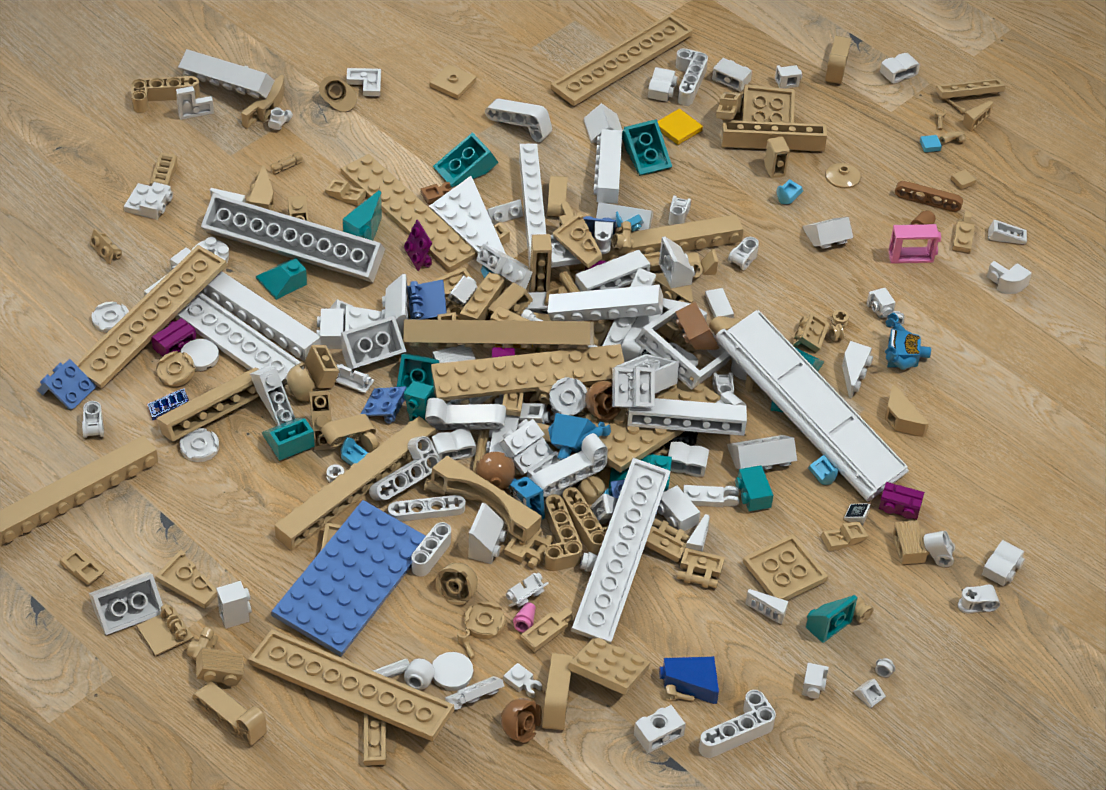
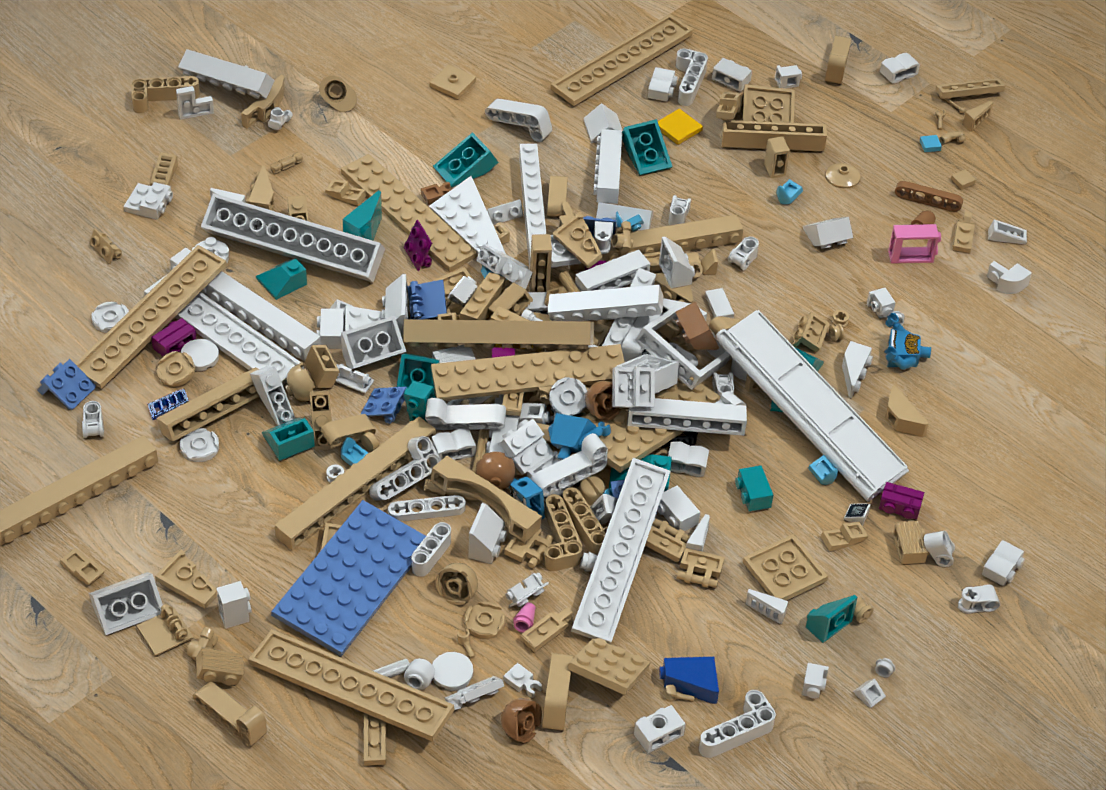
(367, 77): white plate -> none
(712, 496): white hinge -> none
(763, 452): white slope -> none

